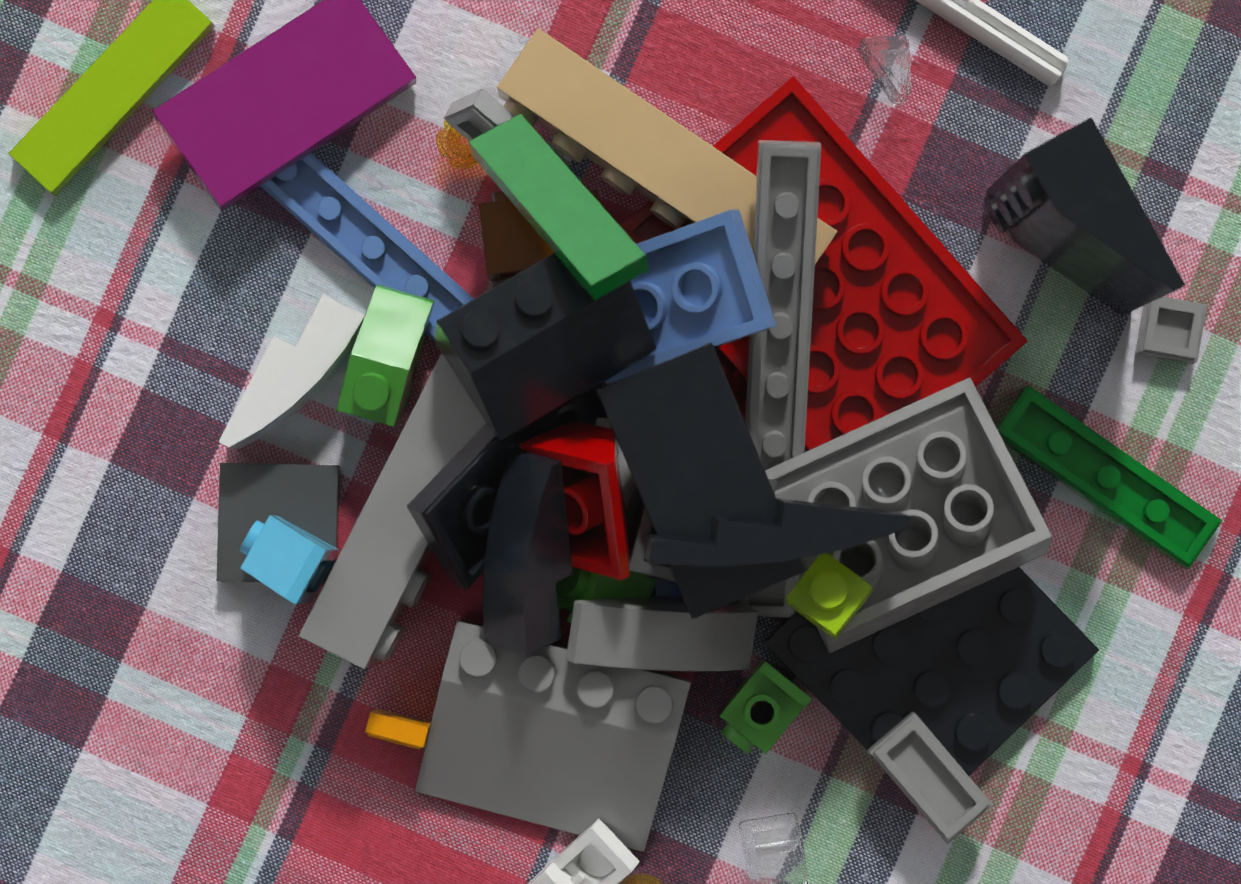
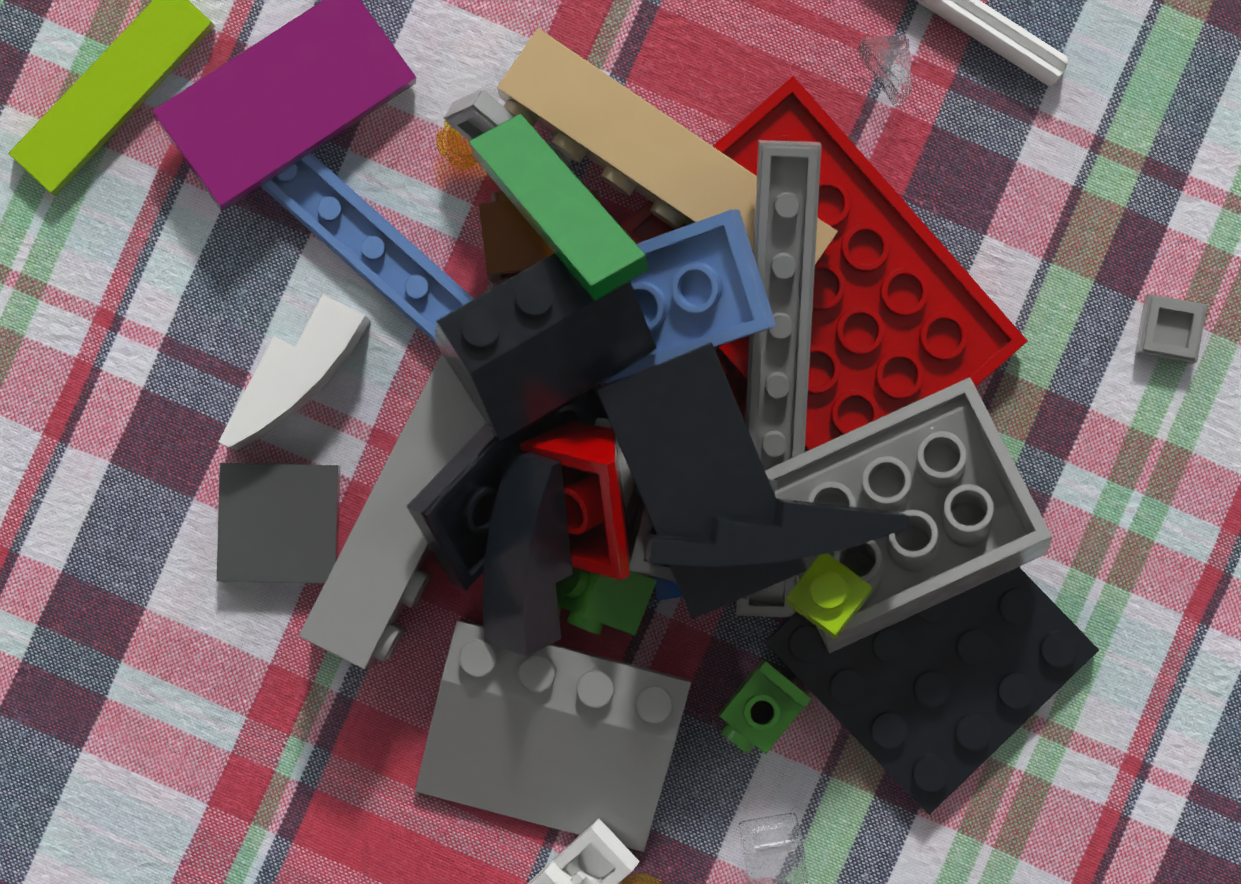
(287, 558): medium azure slope -> none
(385, 356): bright green slope -> none
(397, 729): light orange tile -> none
(660, 635): light grey slope -> none
(930, 777): light grey tile -> none
(1084, 220): black slope -> none
(1107, 477): green tile -> none

